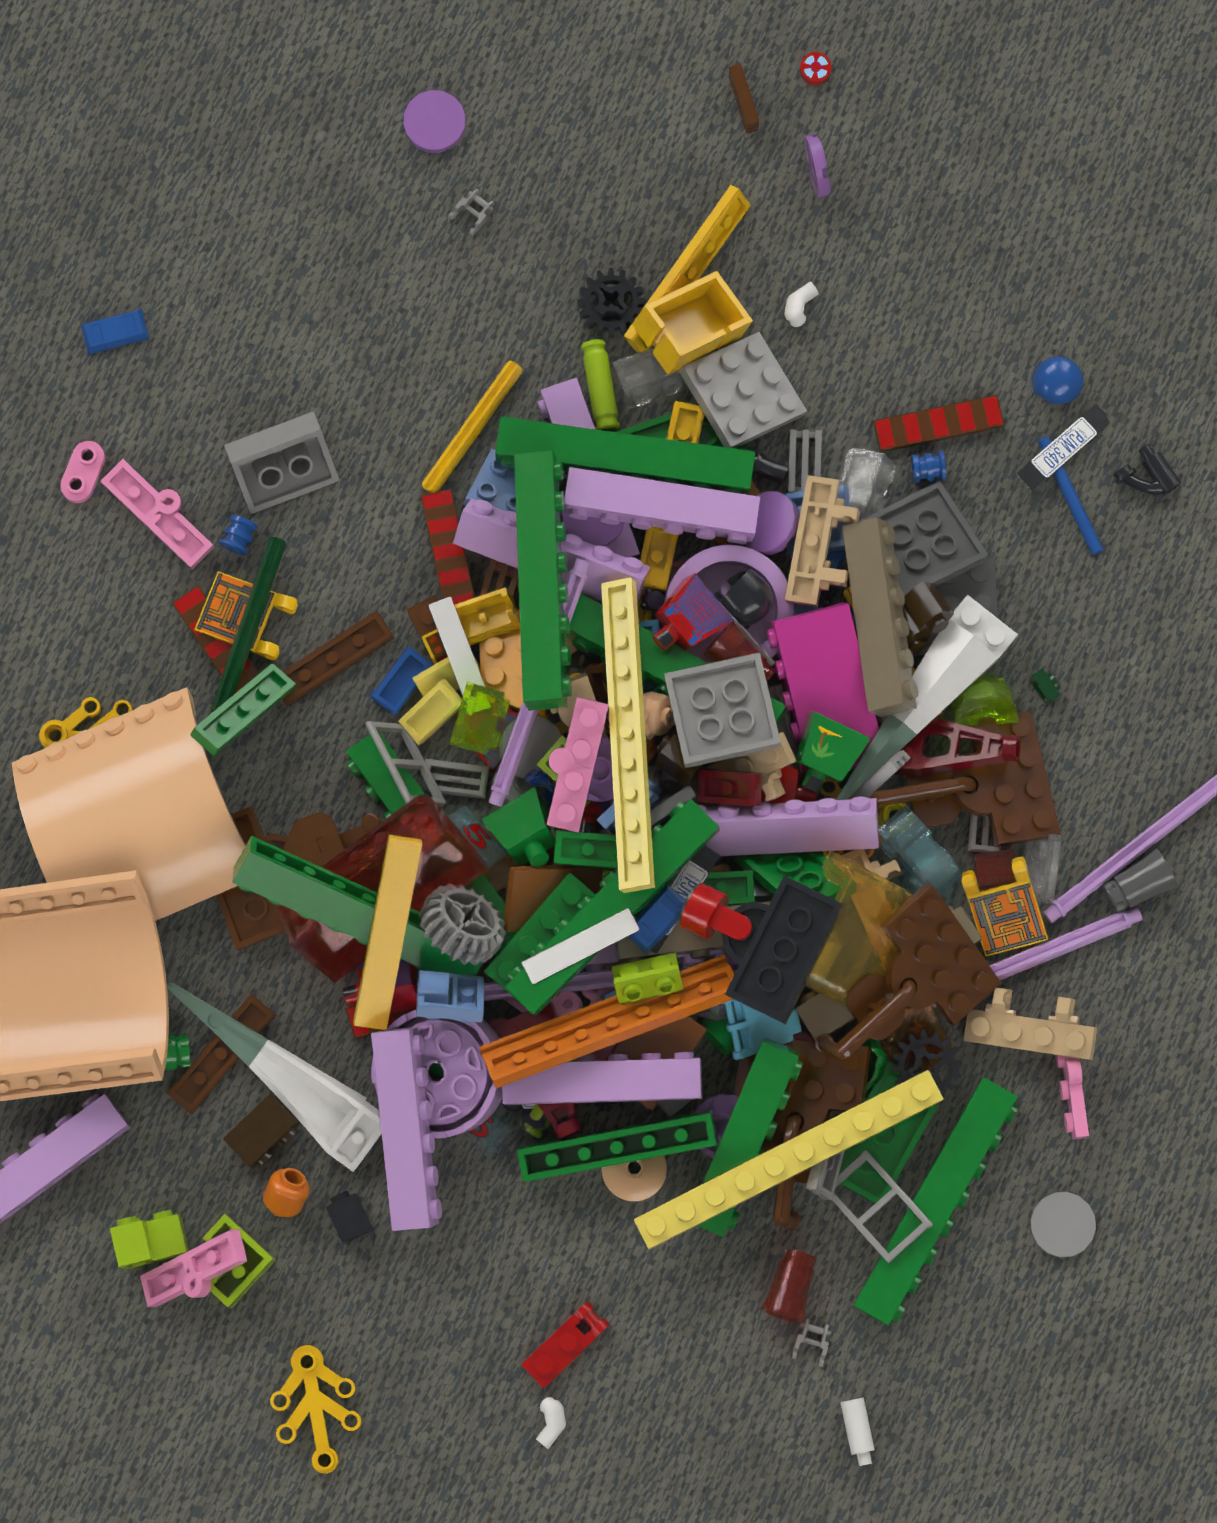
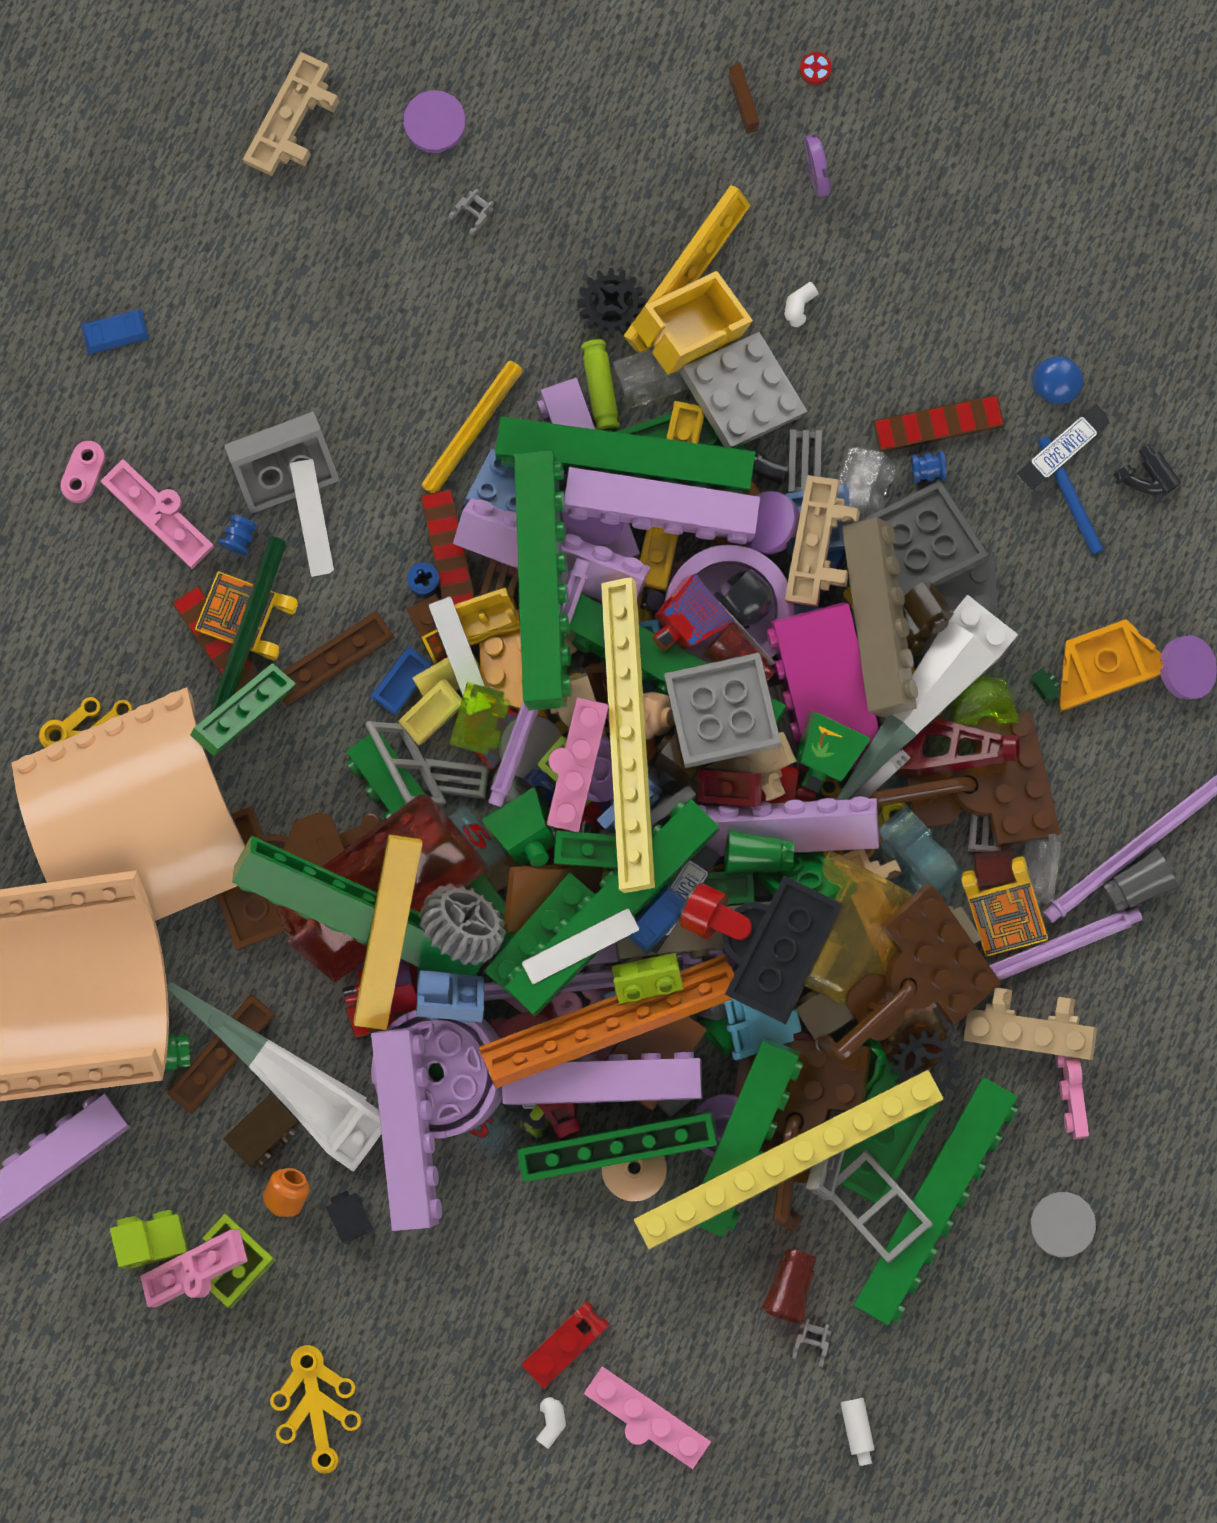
(299, 92): none -> tan hinge
(312, 517): none -> white sticker
(429, 573): none -> blue bush
(646, 1418): none -> bright pink hinge
(756, 853): none -> green plant
(1106, 663): none -> light orange wing
(1188, 667): none -> medium lavender tile

